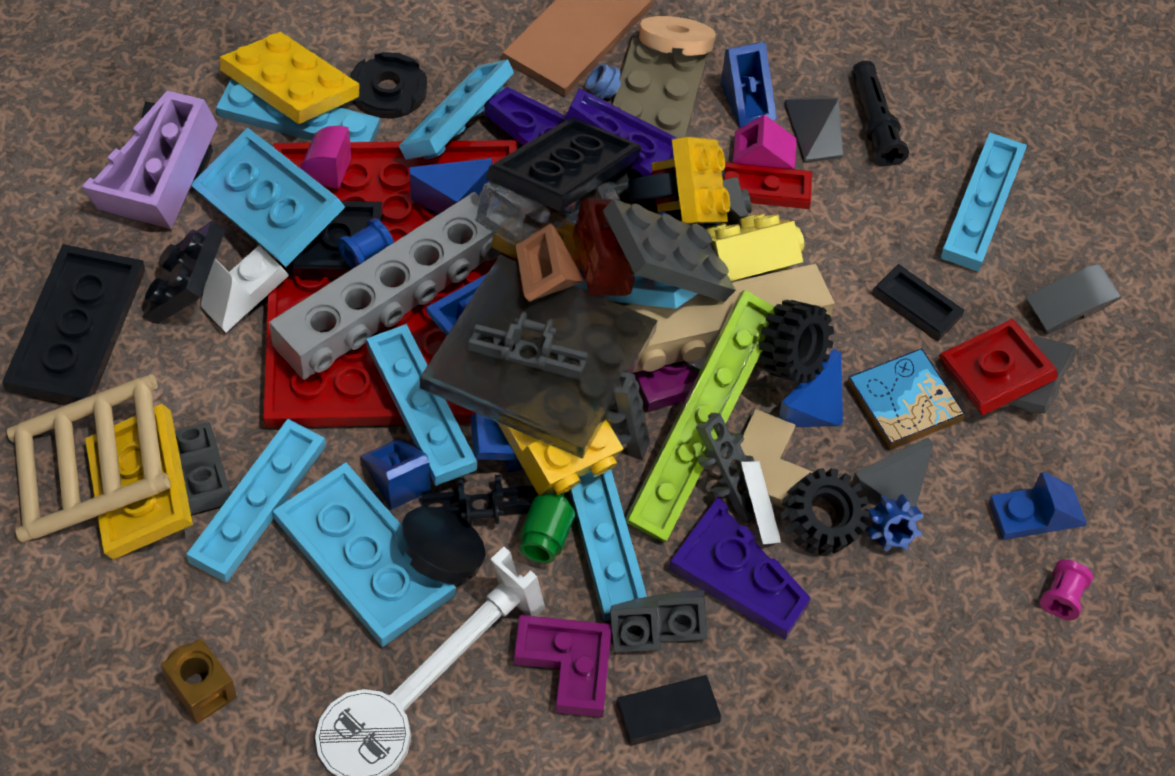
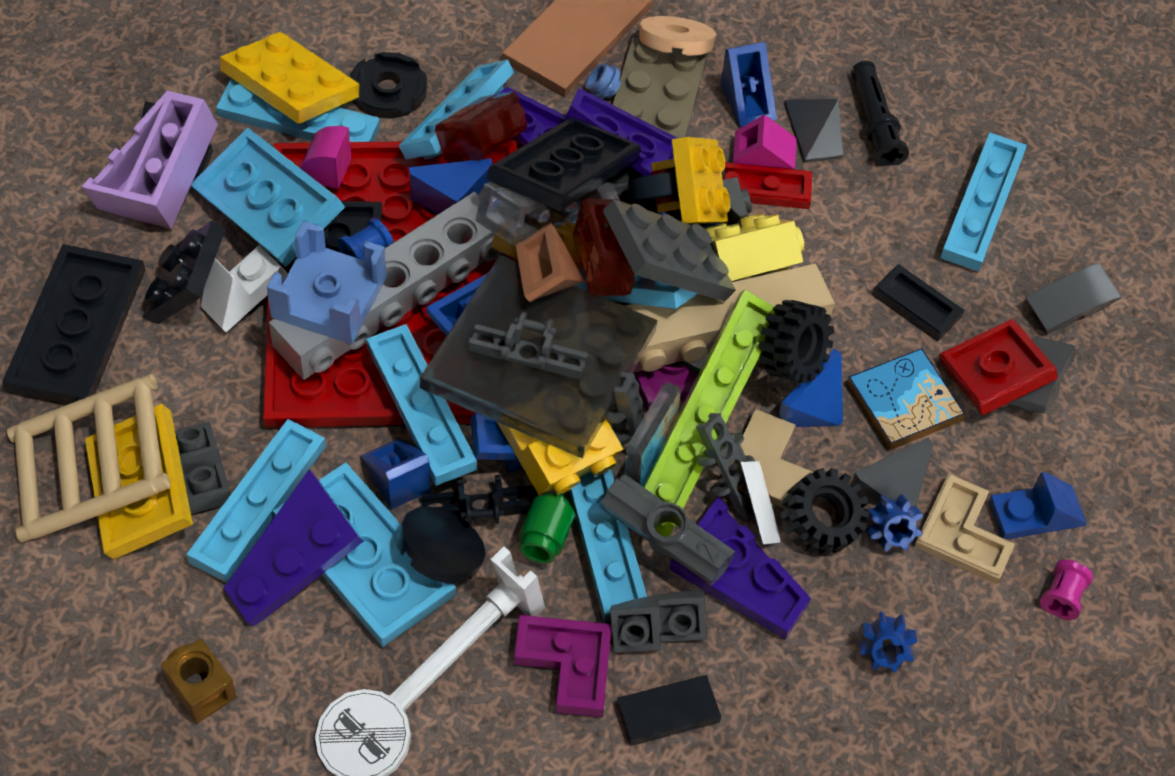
(292, 551): none -> dark purple wing
(327, 288): none -> medium blue panel
(481, 127): none -> clear red brick
(645, 512): none -> dark grey piece
(652, 433): none -> clear tile
(888, 655): none -> blue gear
(954, 538): none -> tan tile

